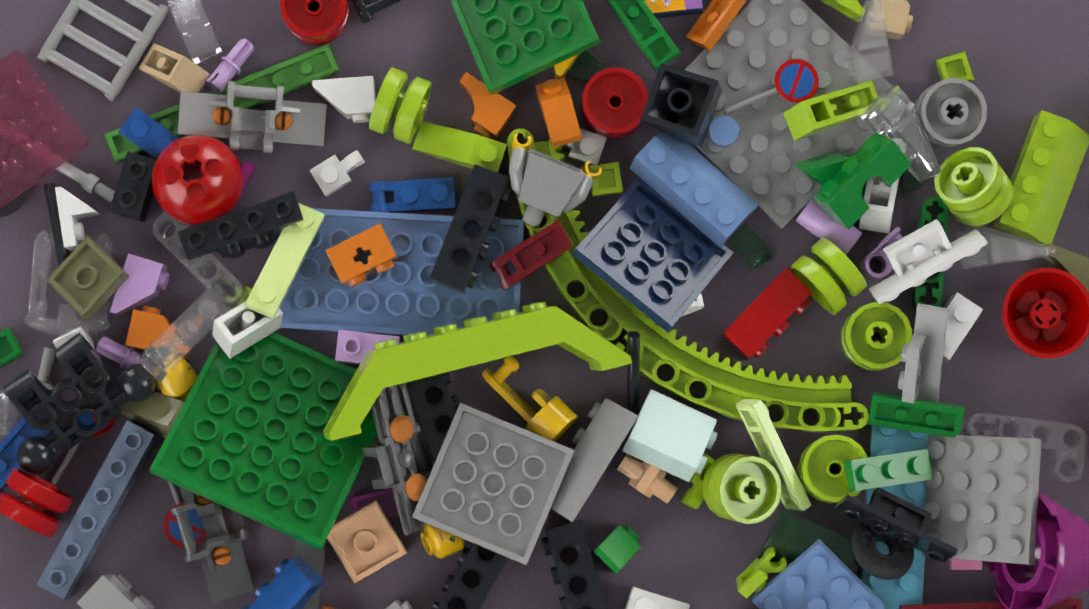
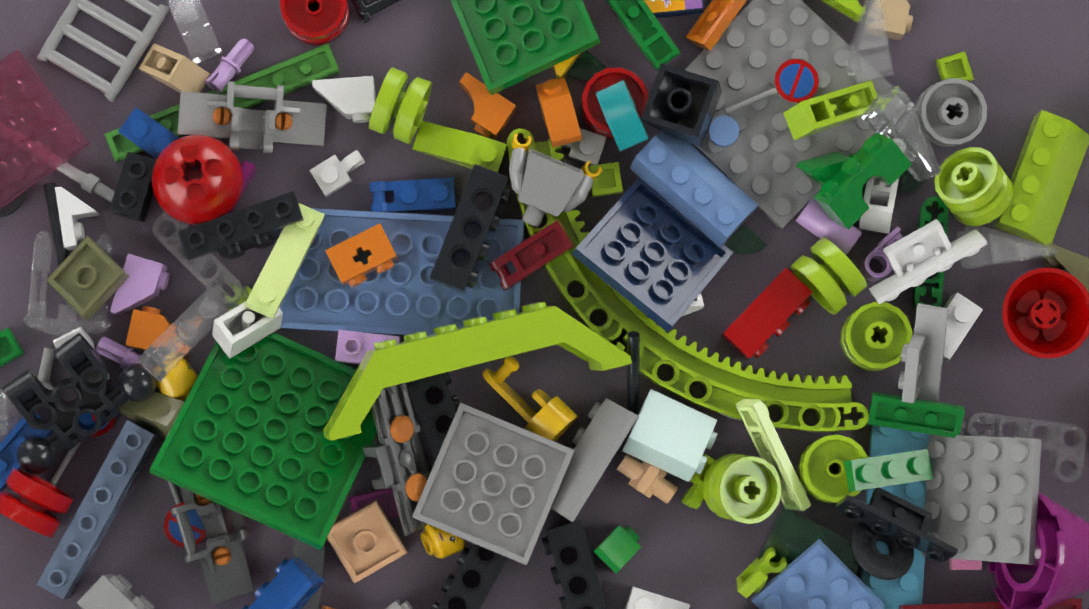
(621, 115): none -> teal slope
(757, 259): clear green tile -> none

